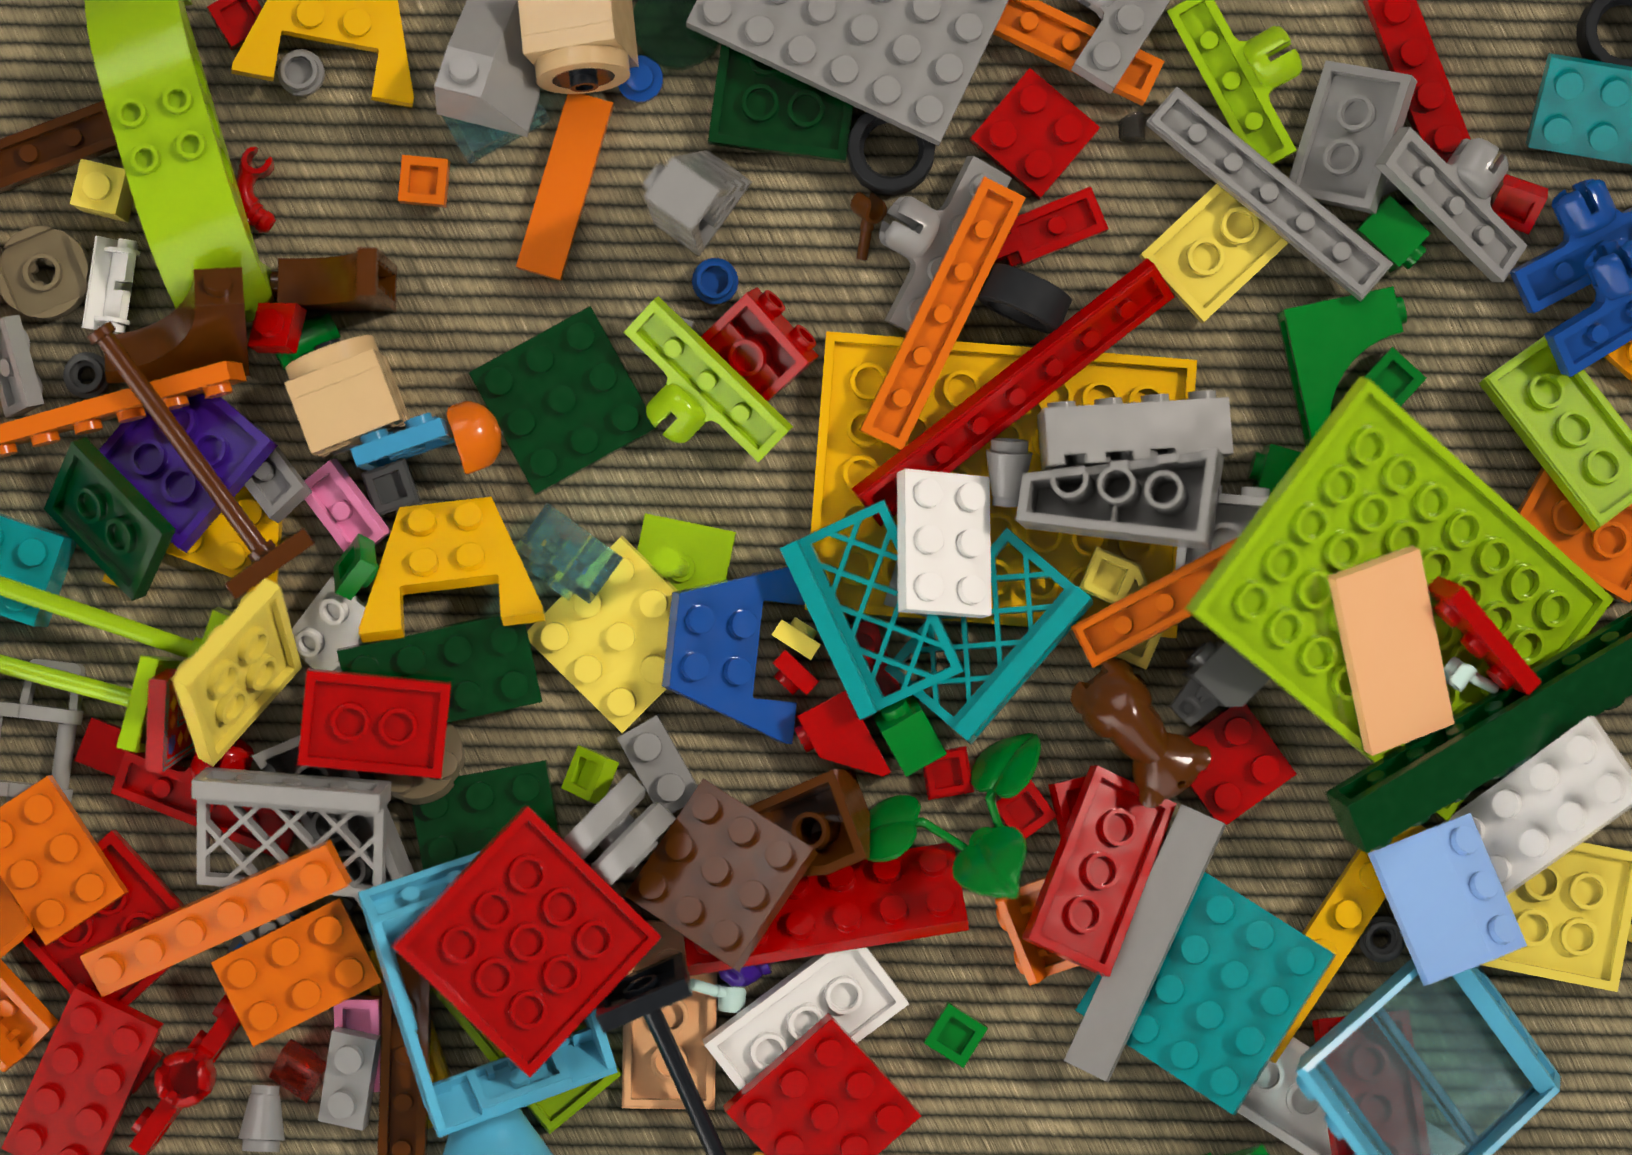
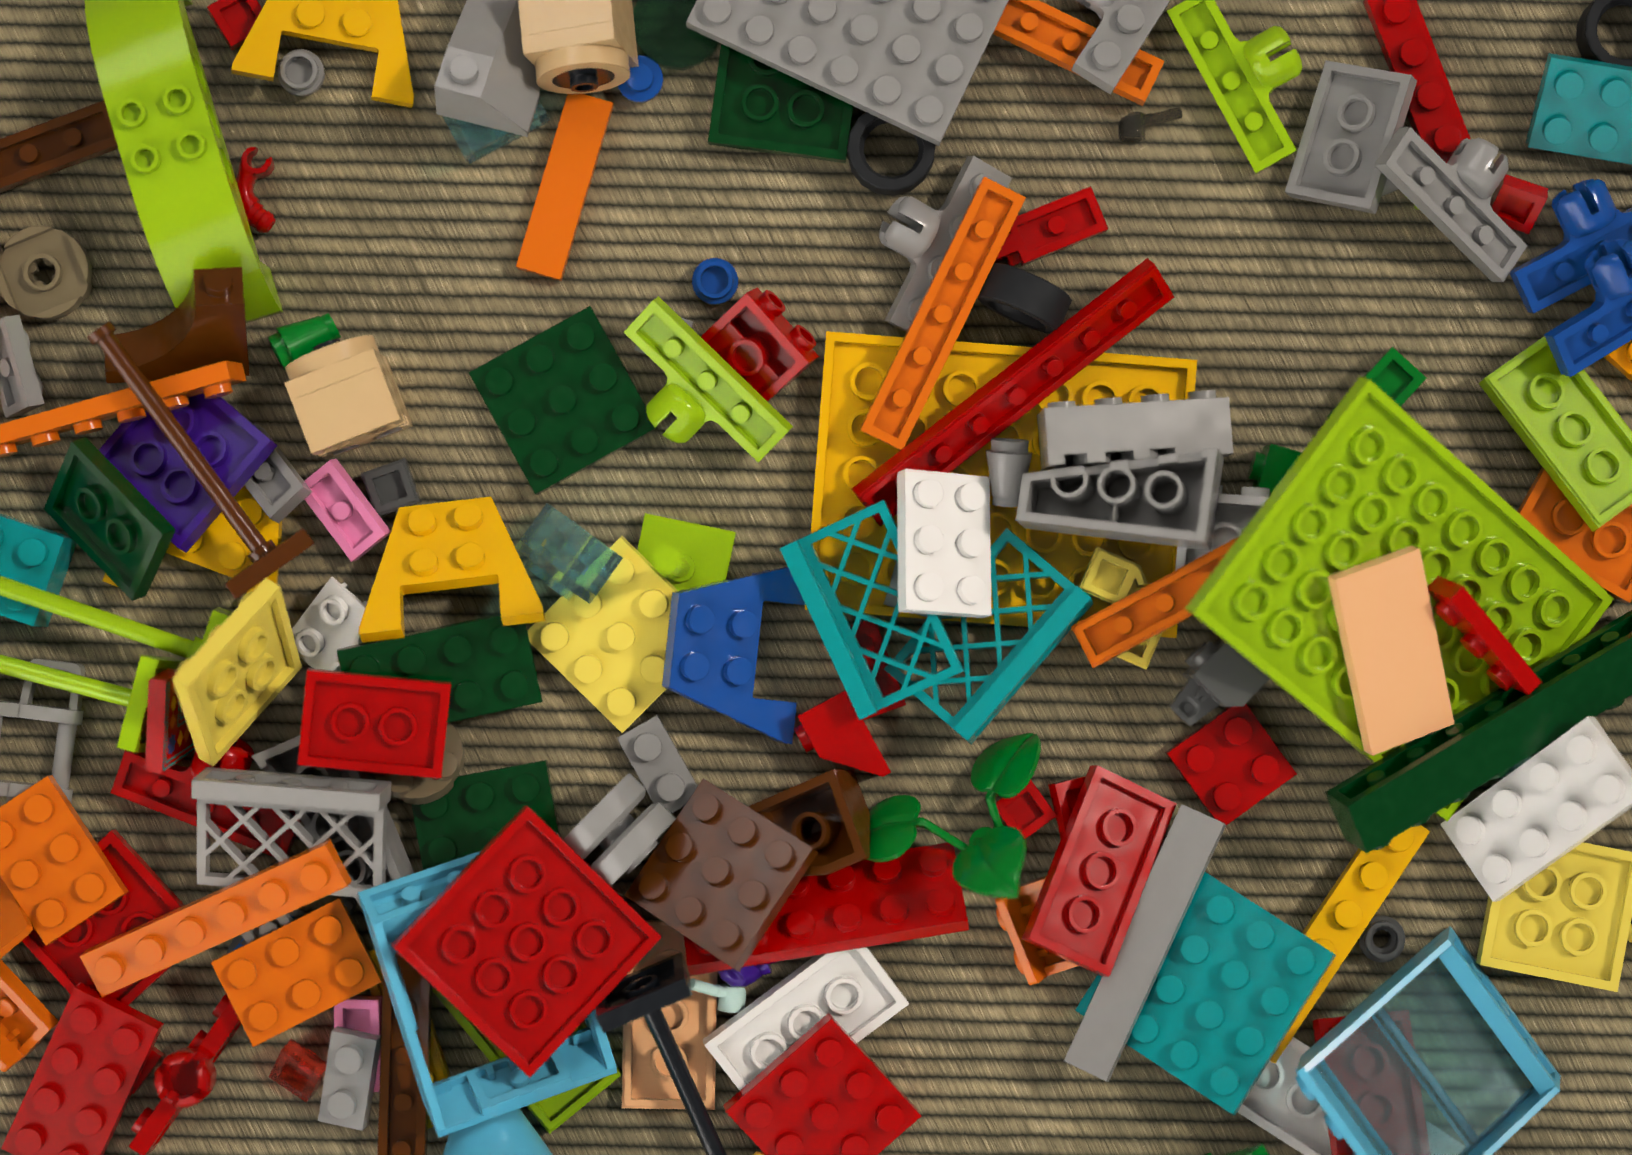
(73, 372): dark grey plate -> none
(100, 747): red tile -> none
(102, 191): light yellow brick -> none
(110, 283): white hinge -> none
(263, 1120): light grey cone -> none
(277, 328): red plate -> none
(338, 283): reddish brown arch -> none
(355, 567): green plate -> none
(420, 436): dark azure plate -> none
(424, 181): orange plate -> none
(475, 435): orange hair -> none
(589, 775): lime plate -> none
(693, 197): light grey wedge -> none
(793, 674): red plate -> none
(798, 636): light yellow plate -> none
(872, 211): reddish brown hand -> none
(909, 735): green brick -> none
(948, 774): red tile -> none
(955, 1034): green plate -> none
(1034, 134): red plate -> none
(1121, 709): reddish brown animal -> none
(1213, 252): light yellow plate -> none
(1269, 194): light grey tile -> none
(1326, 339): green arch -> none
(1394, 234): green brick -> none
(1447, 899): light blue slope -> none
(1460, 674): light aqua hand -> none

